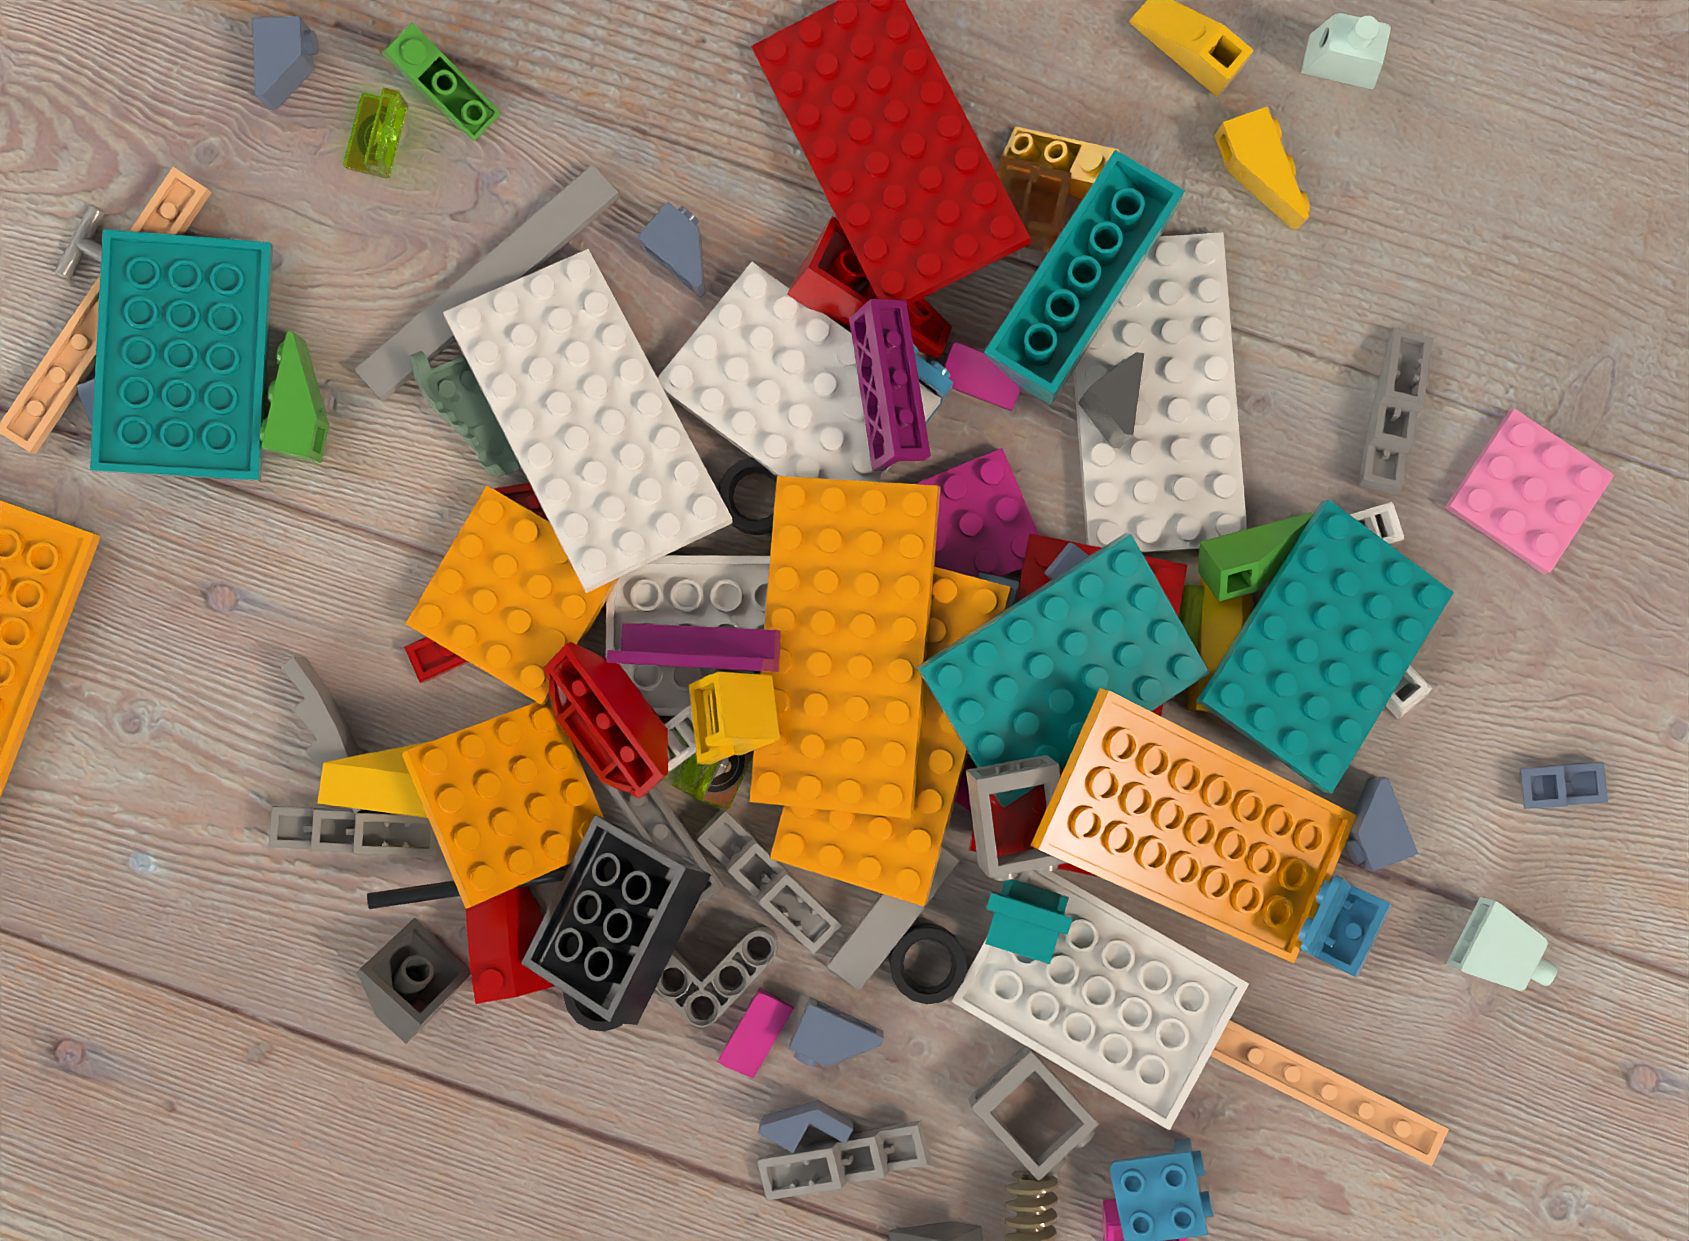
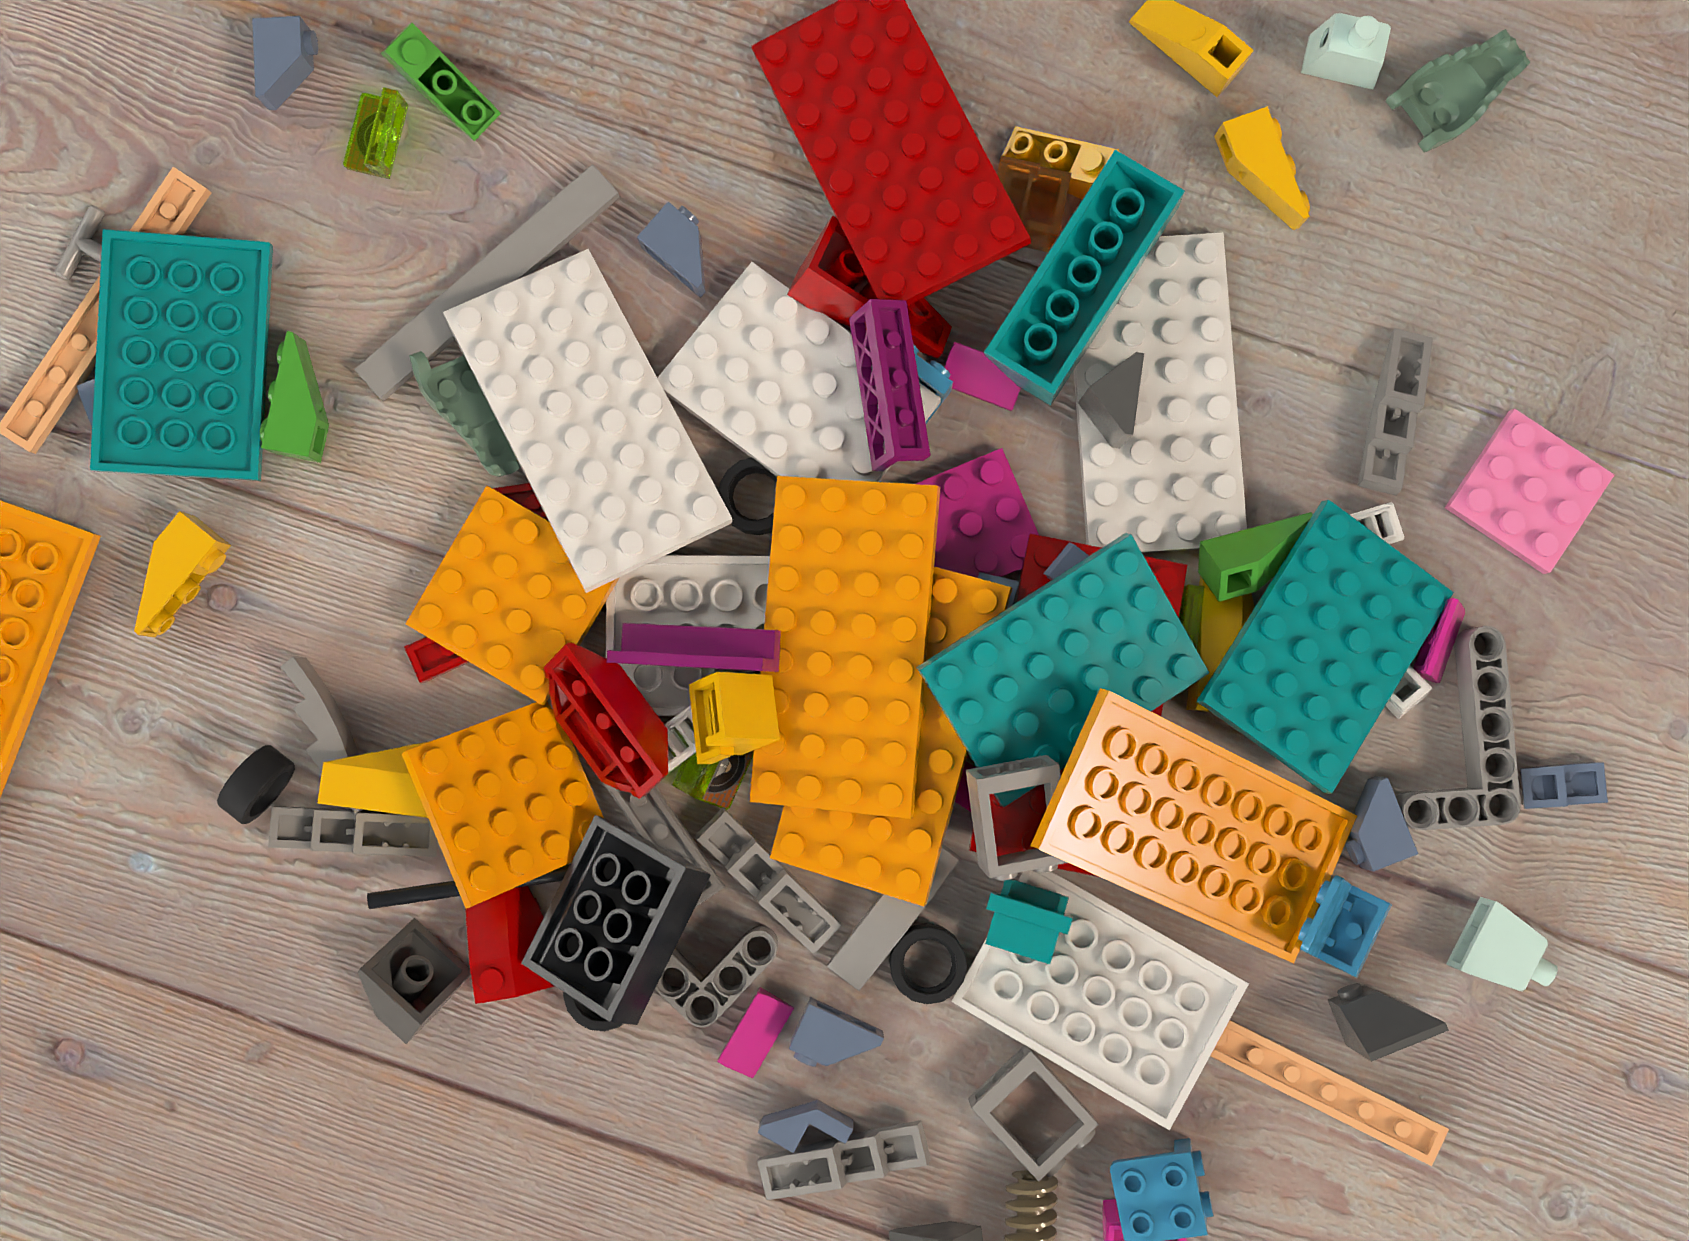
(176, 568): none -> yellow slope
(255, 784): none -> black tyre
(1379, 1023): none -> dark grey slope
(1439, 643): none -> dark pink slope
(1457, 88): none -> sand green animal
(1477, 745): none -> light grey beam

